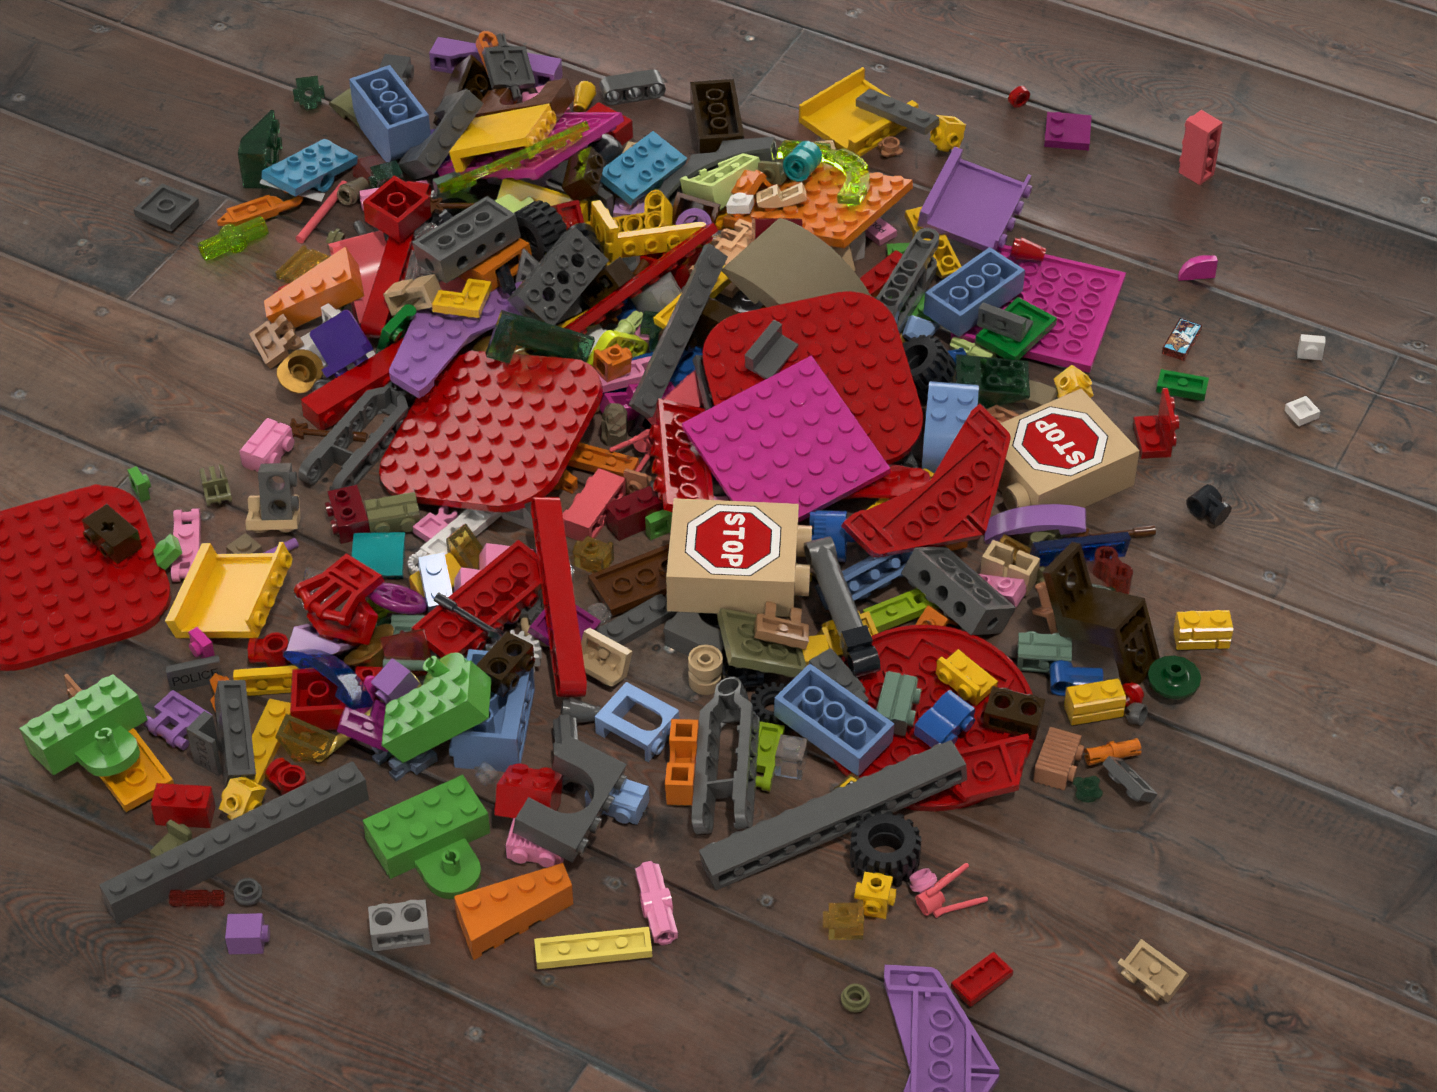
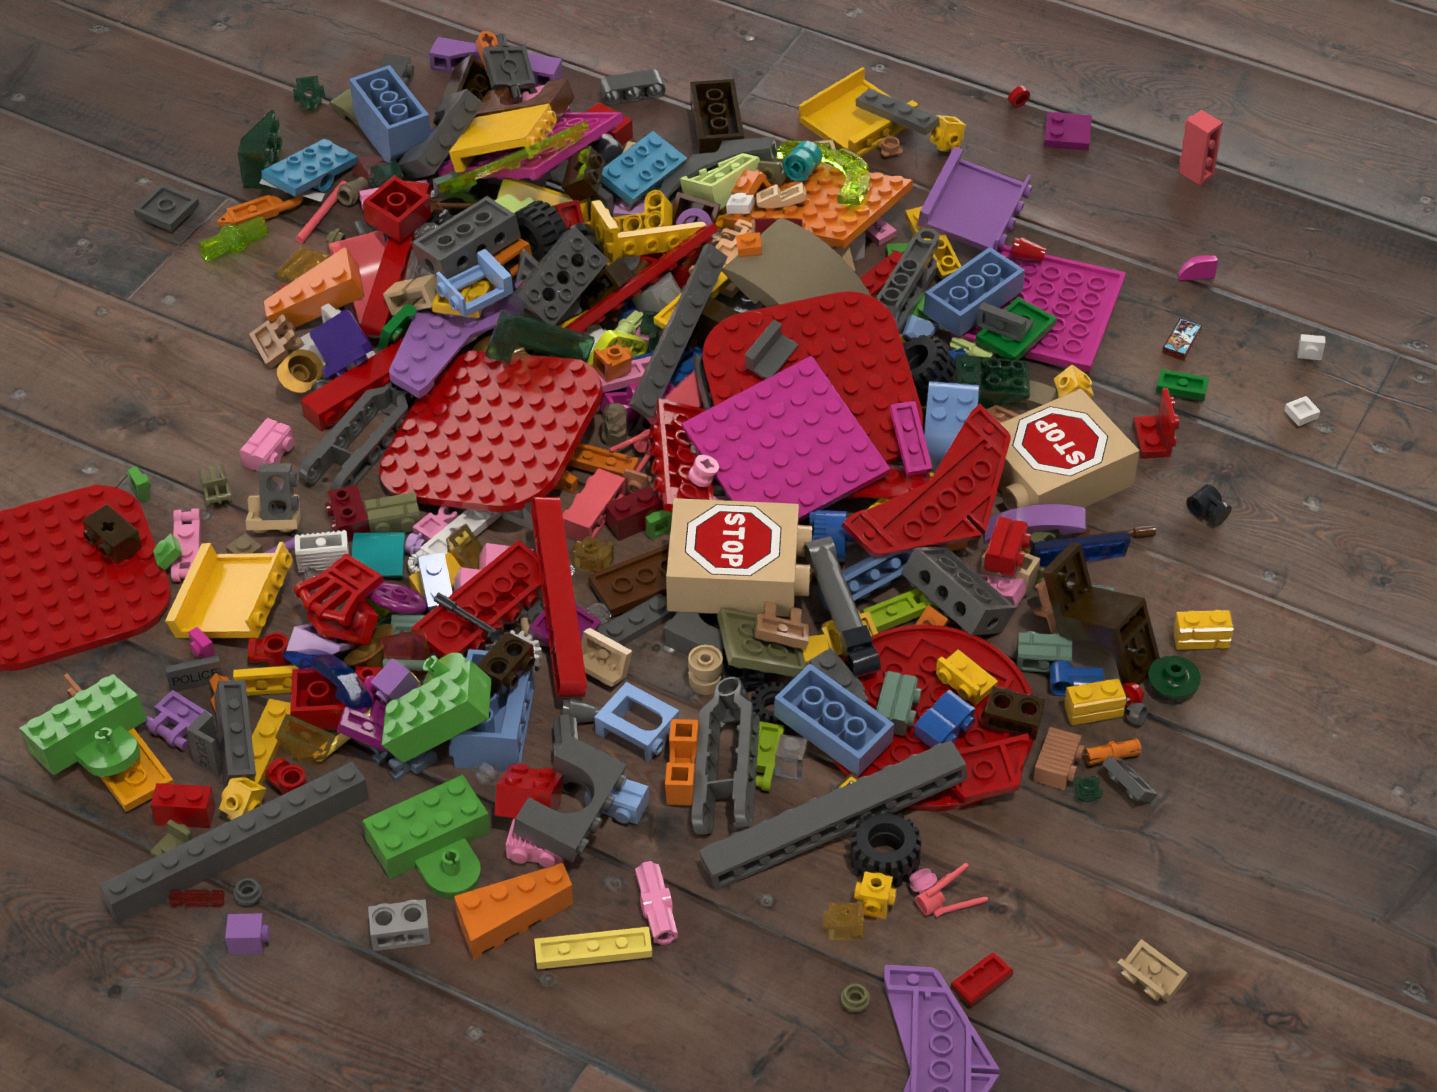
(300, 430): reddish brown piece -> none
(320, 550): none -> white brick
(414, 543): none -> lavender plate
(486, 267): none -> light blue panel
(583, 96): yellow cone -> none
(703, 470): none -> bright pink wheel
(749, 244): none -> orange plate
(911, 438): none -> dark pink plate
(1006, 546): none -> red brick
(1112, 570): clear red axle -> none

